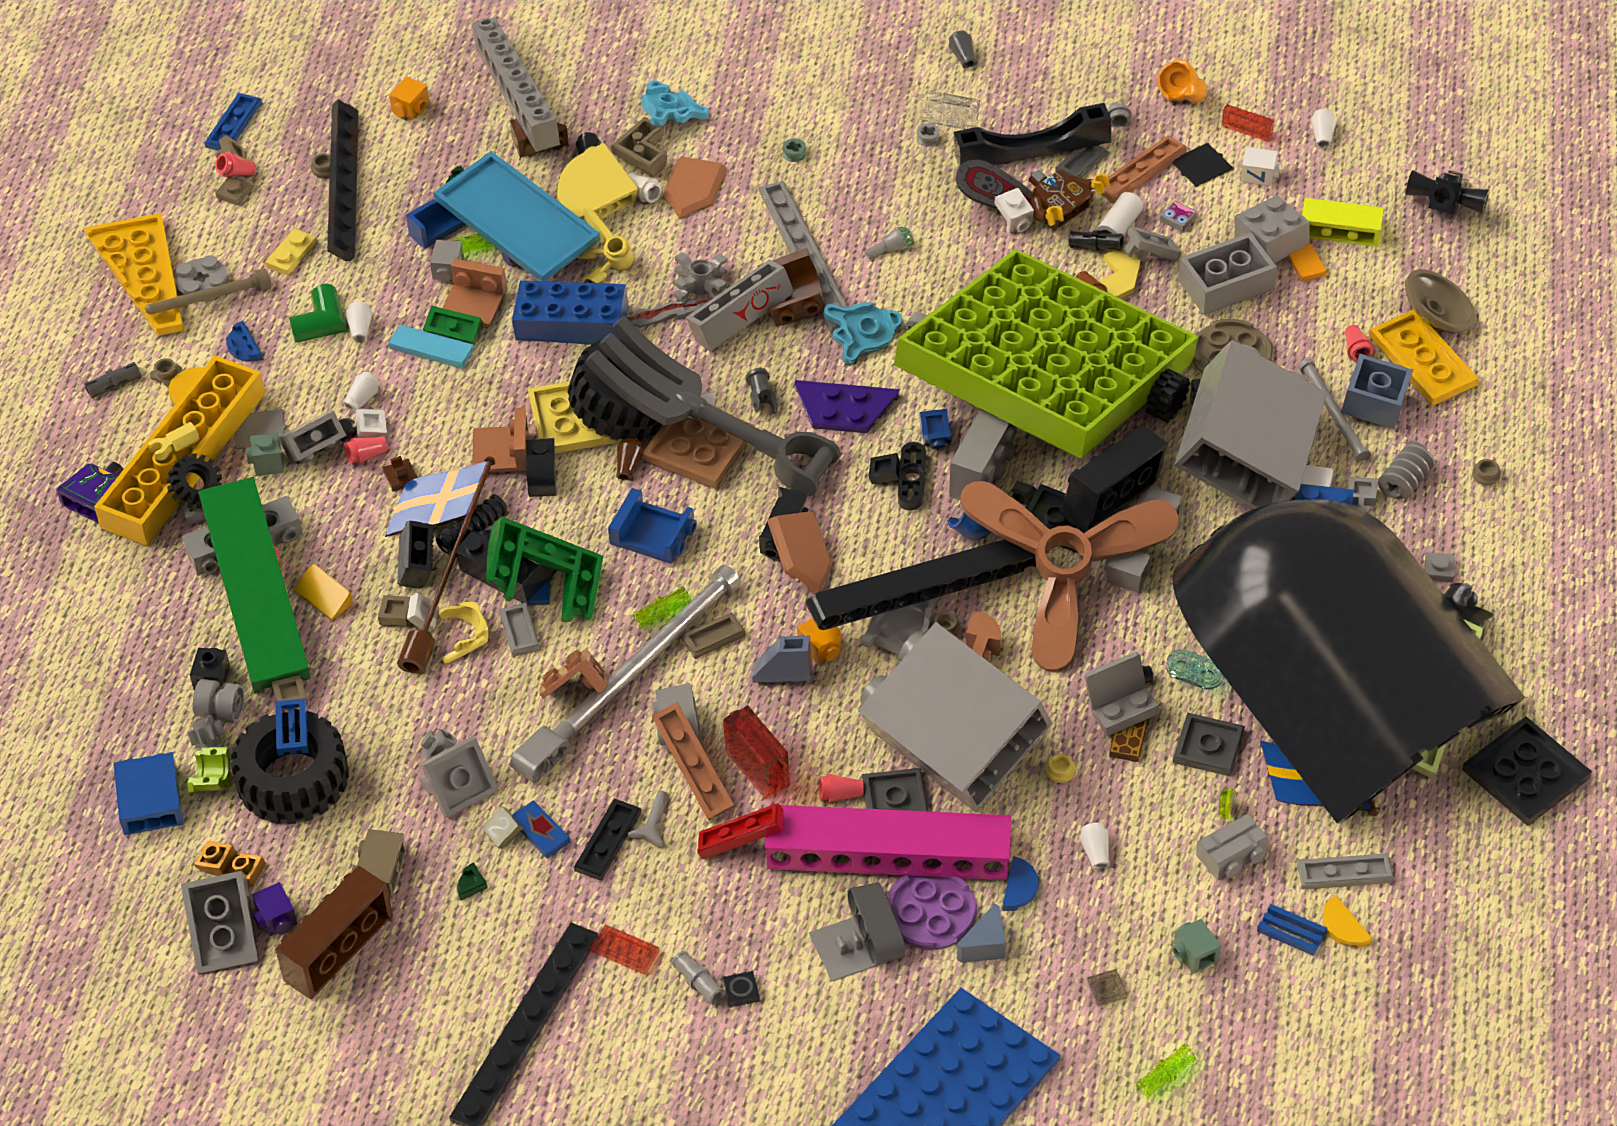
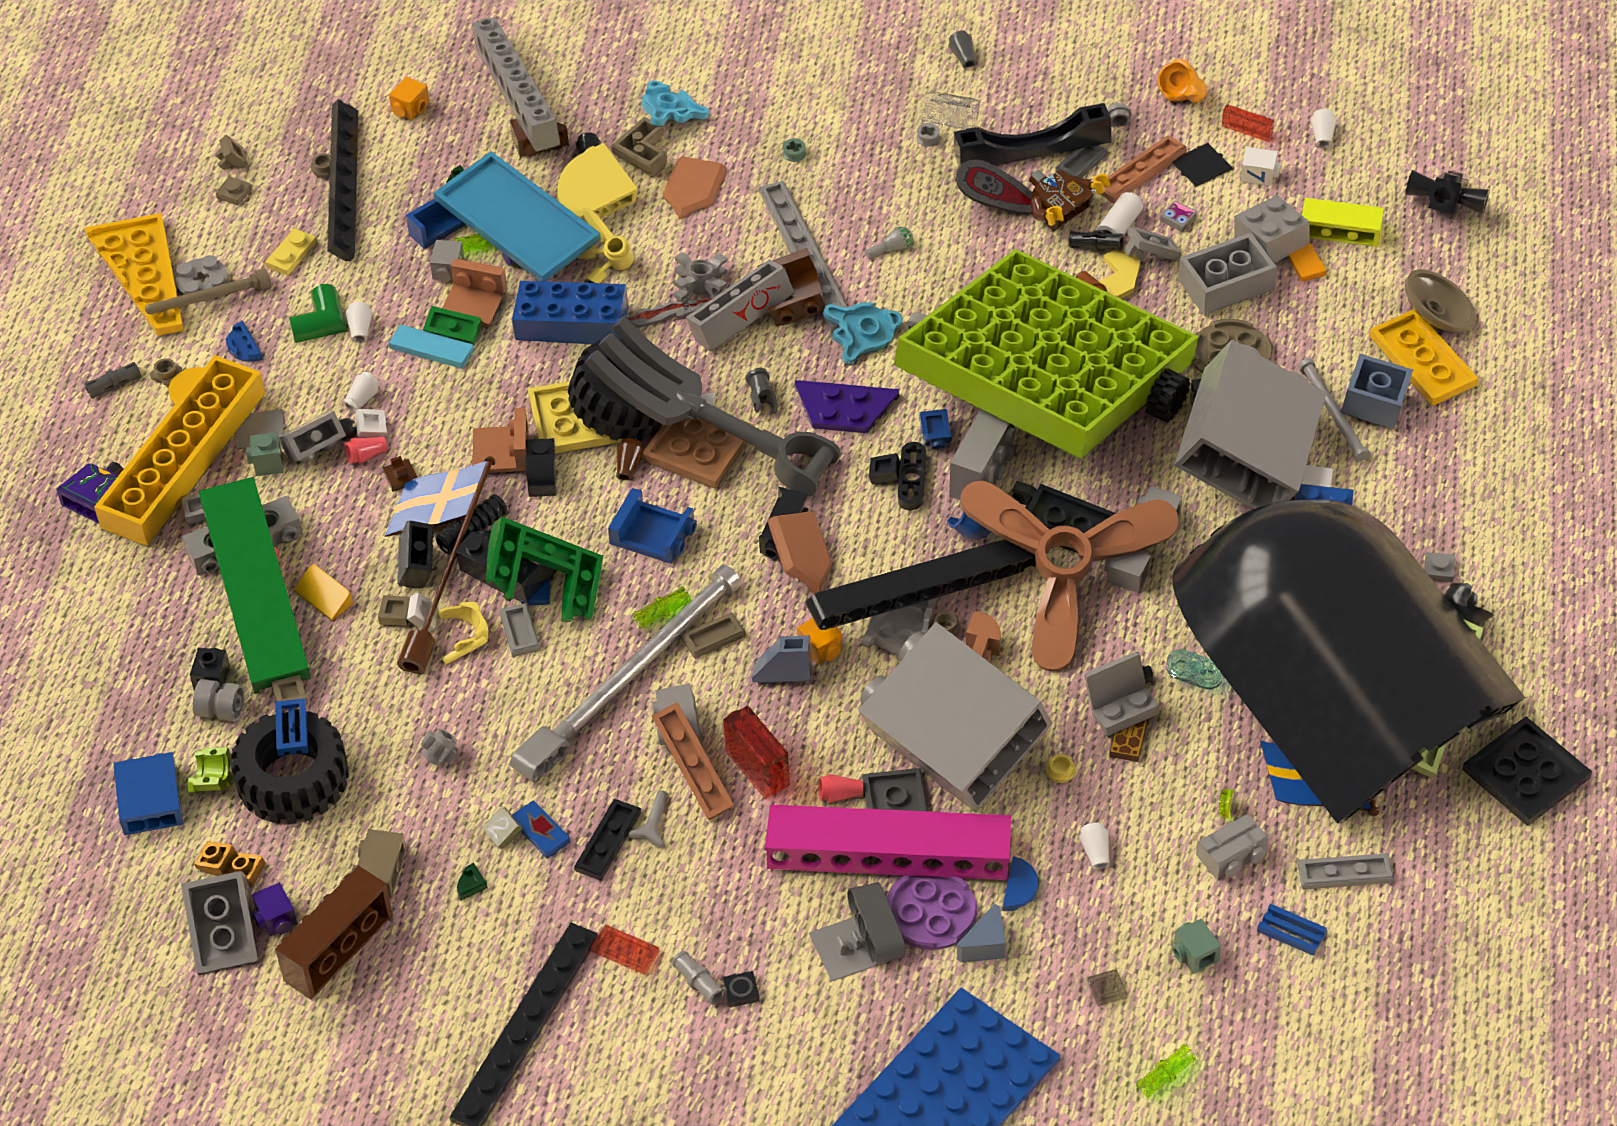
(174, 441): light yellow bar -> none
(195, 465): black tyre -> none
(206, 732): light grey gear -> none
(233, 120): blue tile -> none
(233, 165): coral cone -> none
(458, 777): light grey bracket -> none
(591, 673): nougat bracket -> none
(648, 188): white cone -> none
(740, 831): red tile -> none
(1015, 210): white bracket -> none
(1113, 478): black brick -> none
(1208, 744): dark grey tile -> none
(1343, 925): yellow tile -> none
(1357, 343): coral cone -> none
(1364, 492): light grey plate -> none
(1406, 471): light grey piece -> none
(1486, 472): dark tan plate -> none

